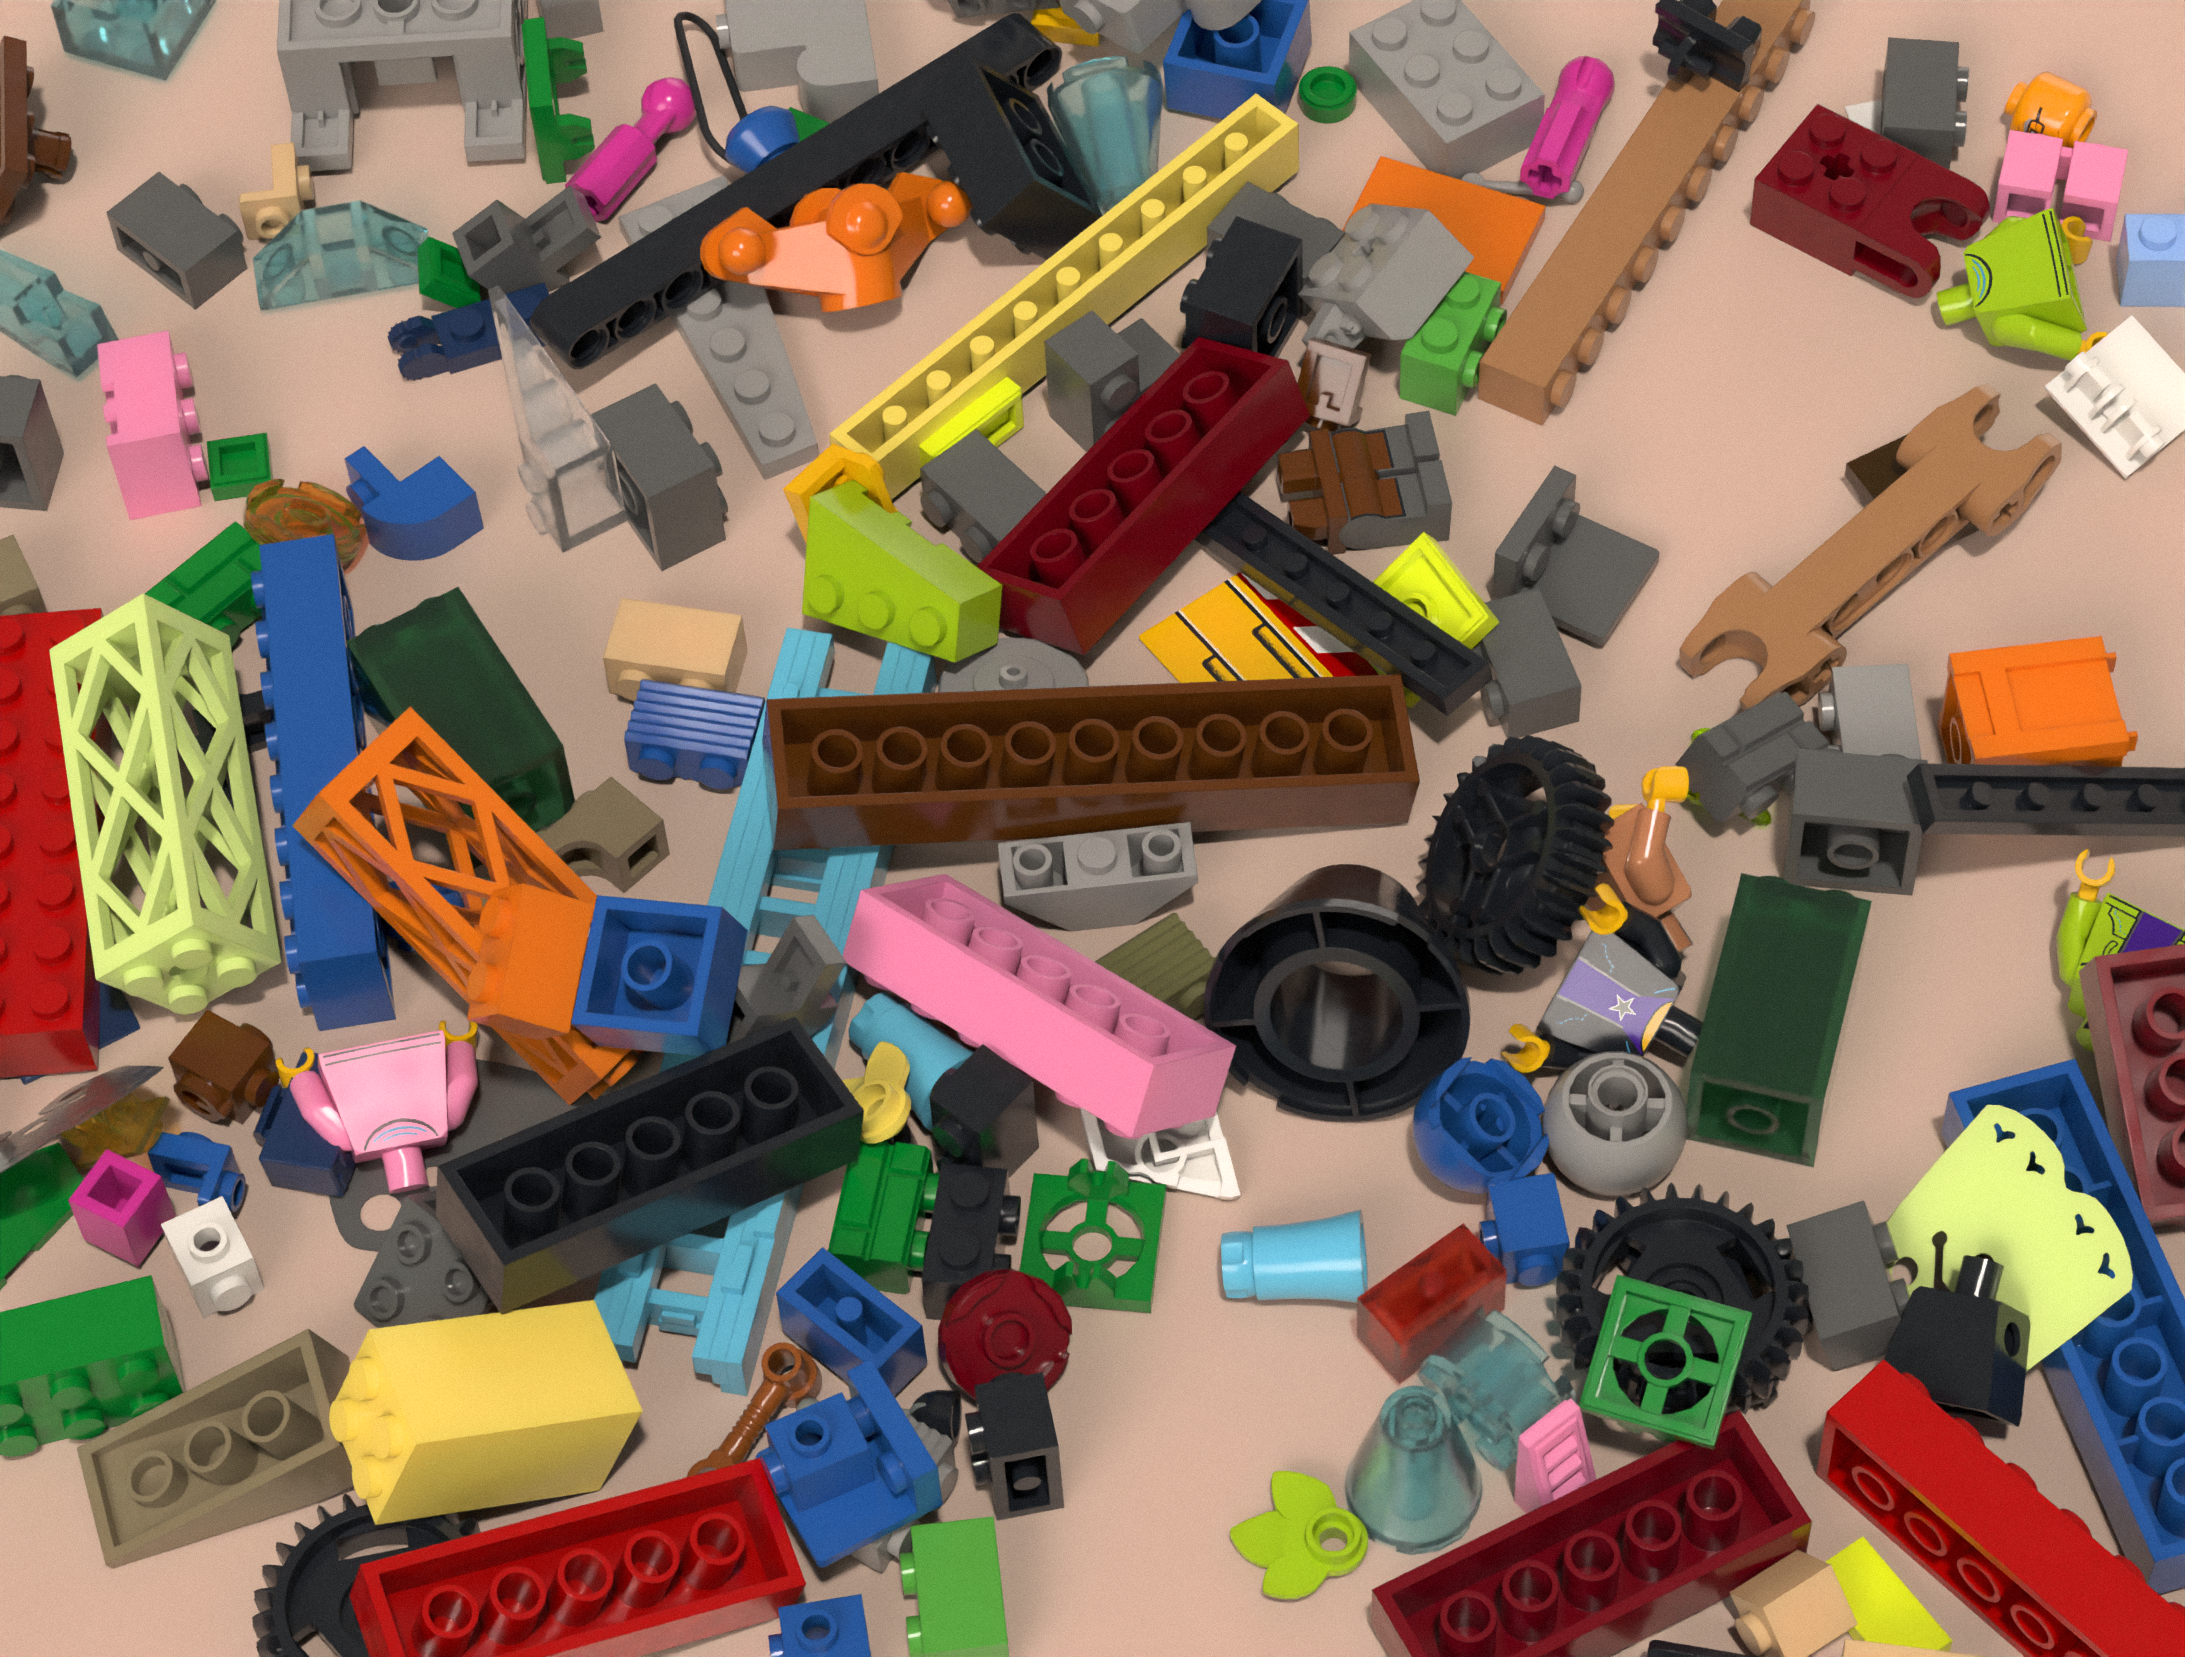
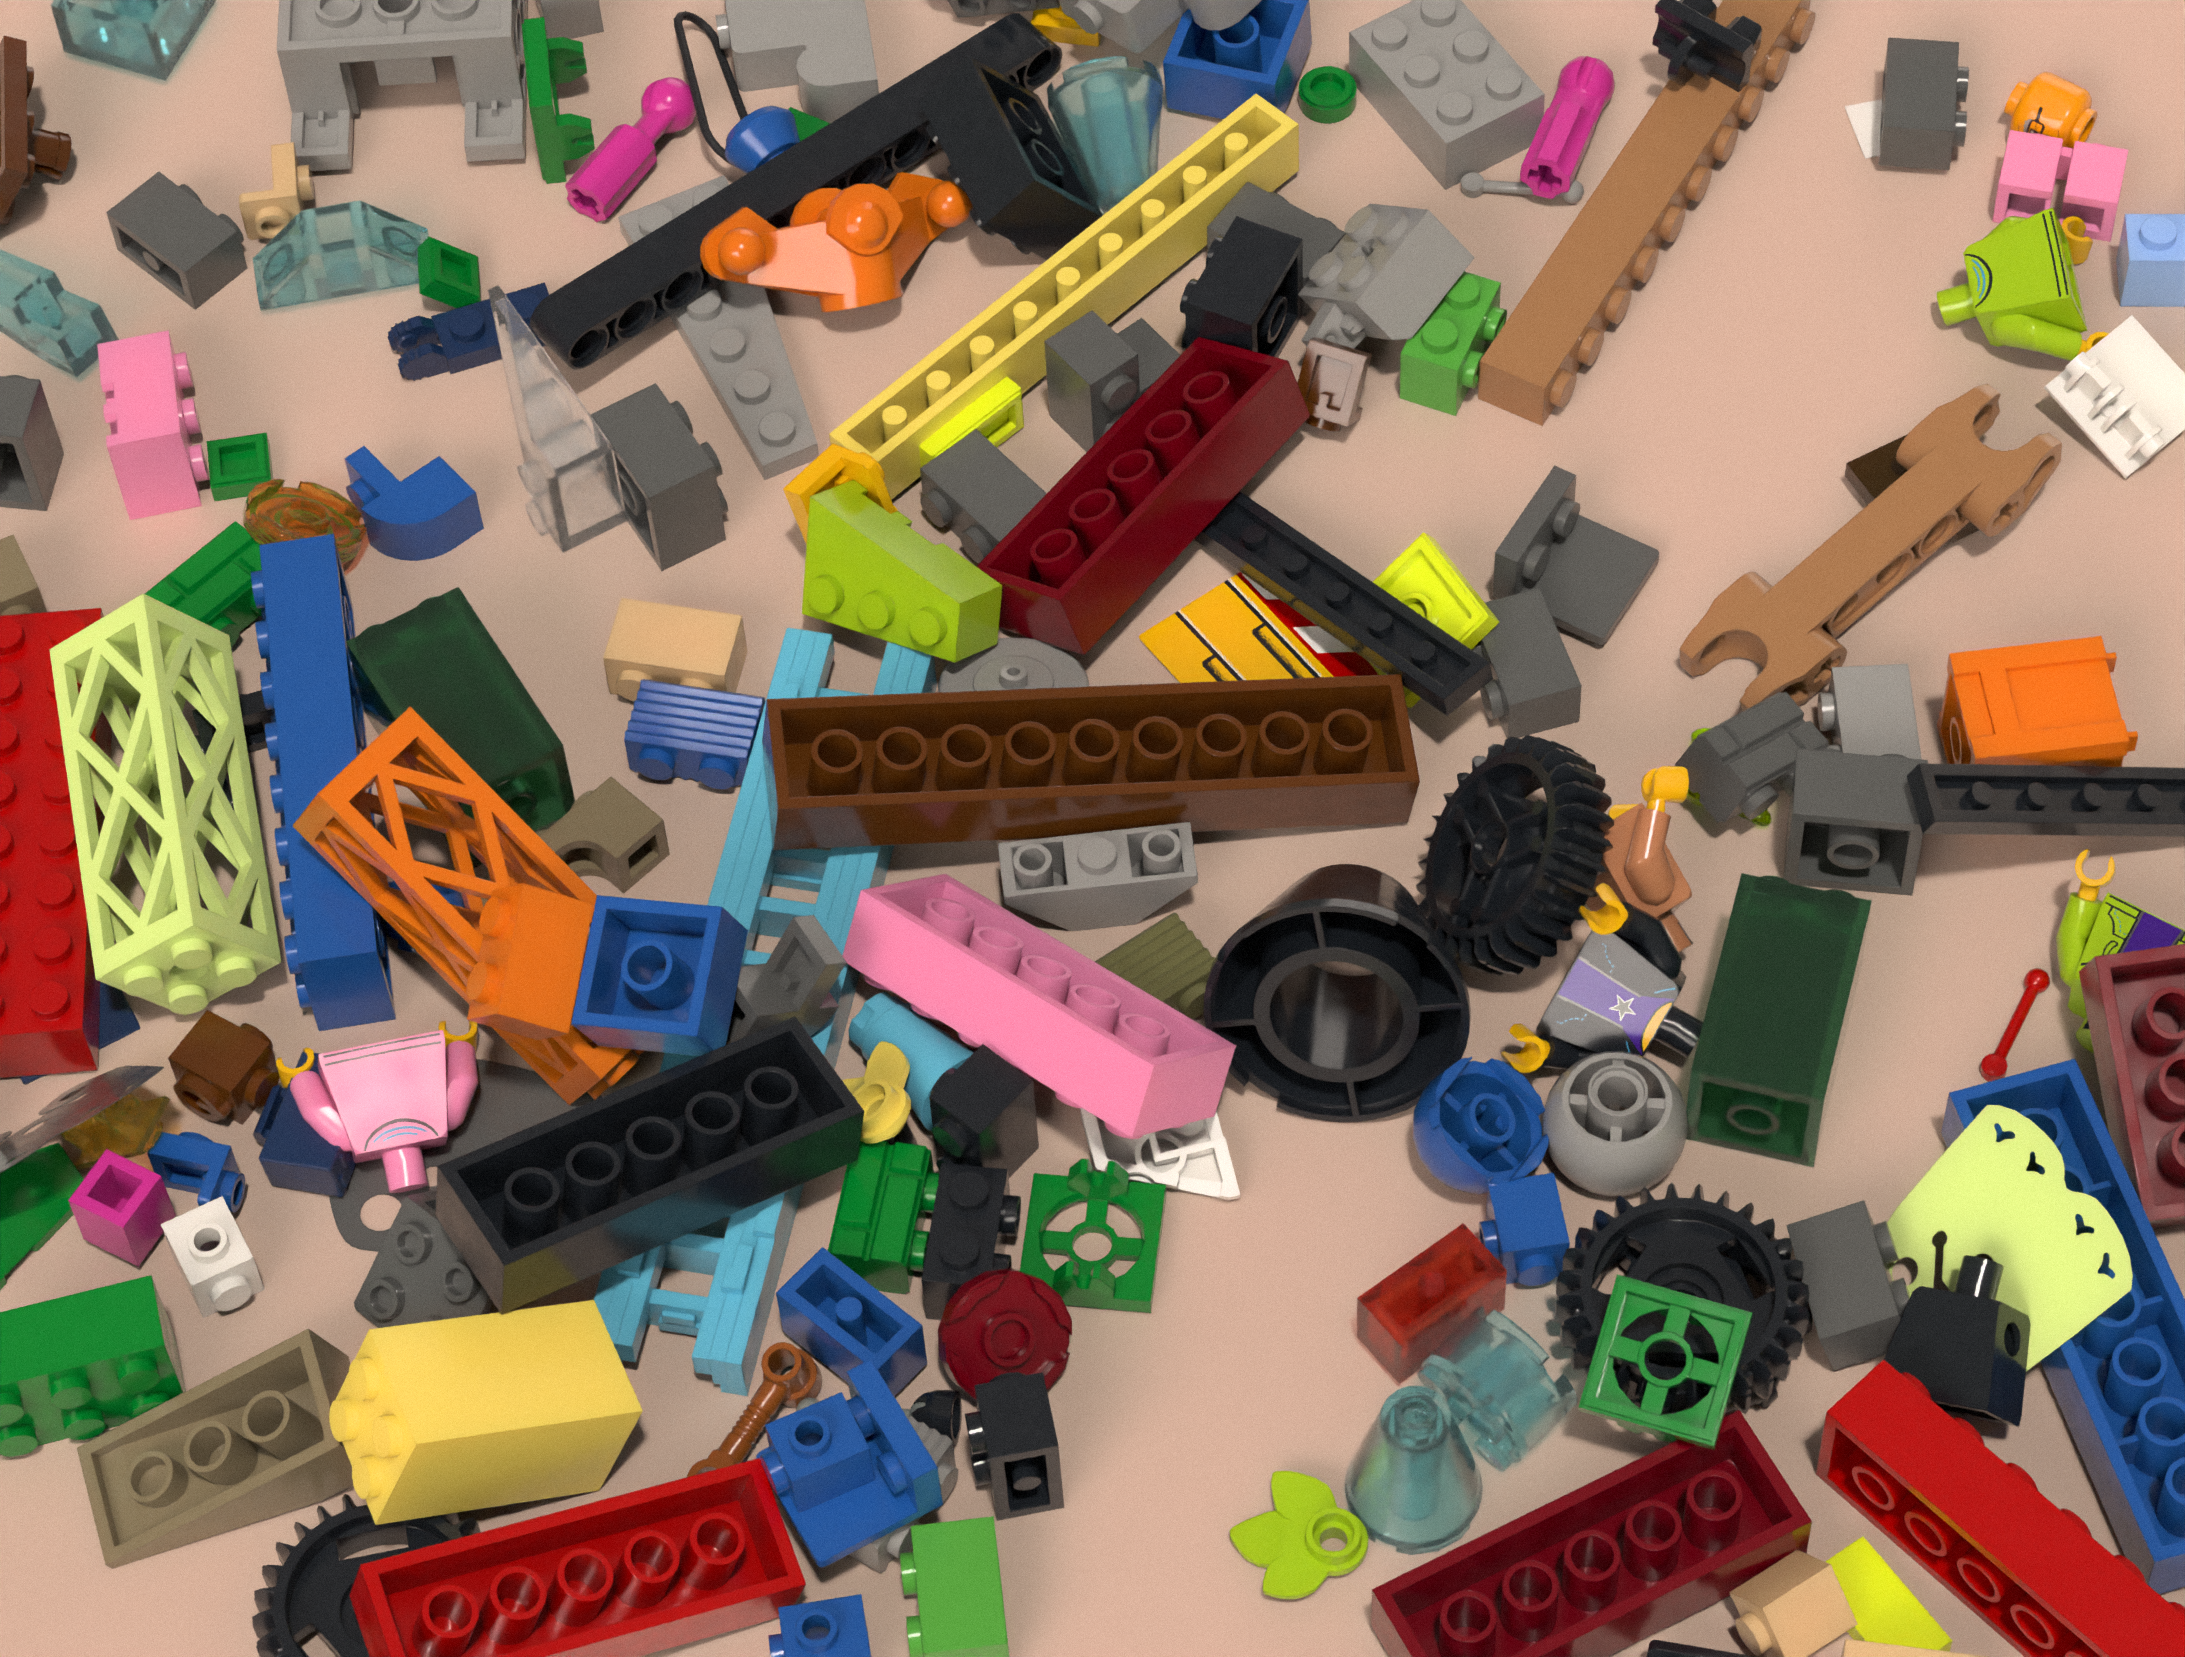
(524, 252): dark grey brick -> none
(1298, 1260): medium azure plant -> none
(1368, 486): hips -> none
(1486, 222): orange tile -> none
(1552, 1458): bright pink slope -> none
(1864, 202): dark red brick -> none
(1994, 1065): none -> red hinge

